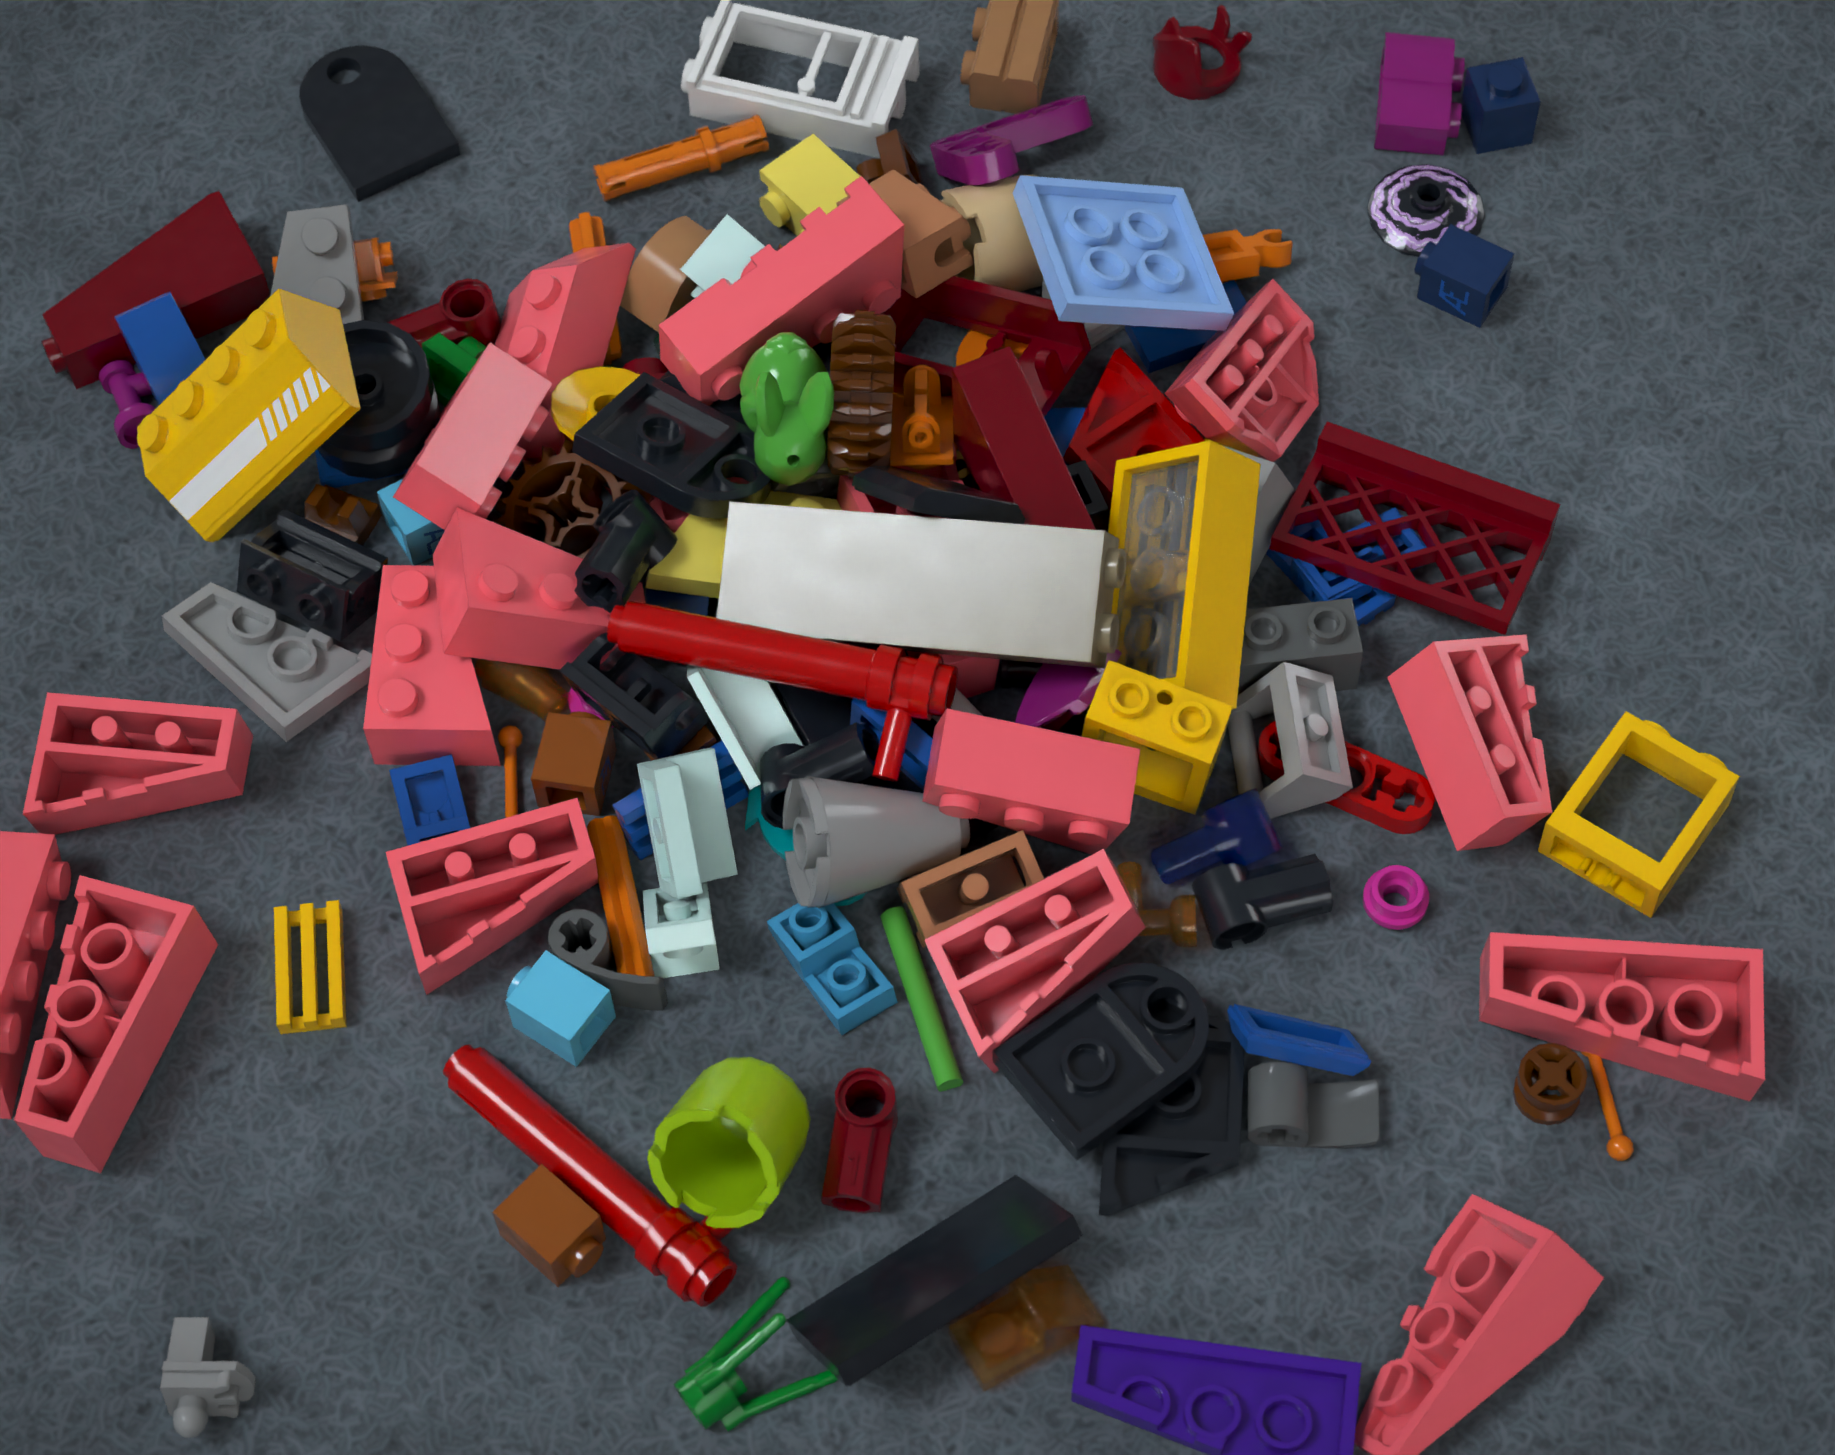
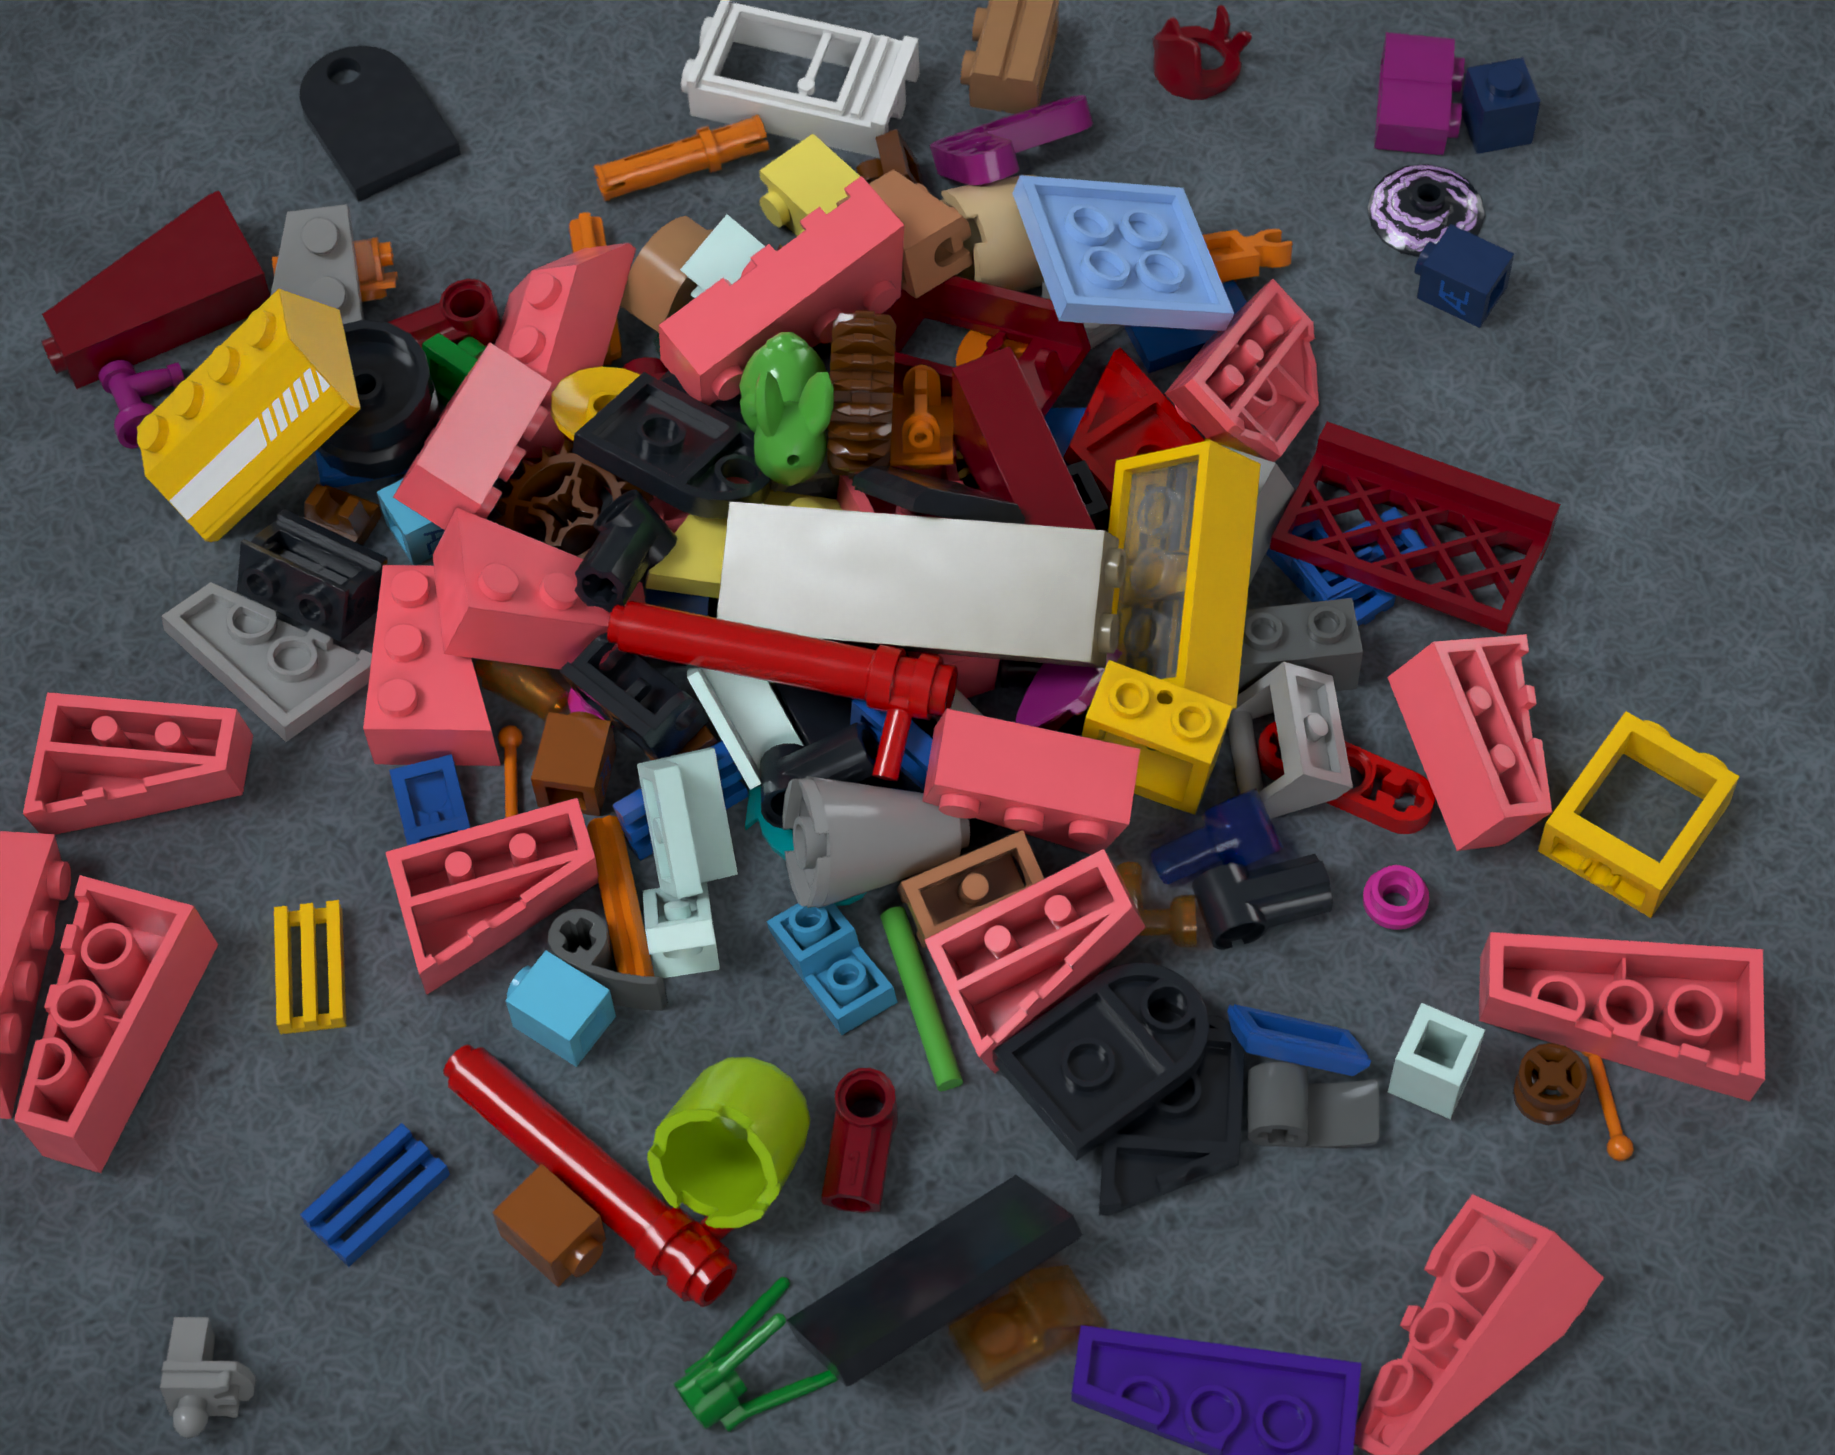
(160, 344): blue slope -> none
(343, 1189): none -> blue tile
(1436, 1060): none -> light aqua brick

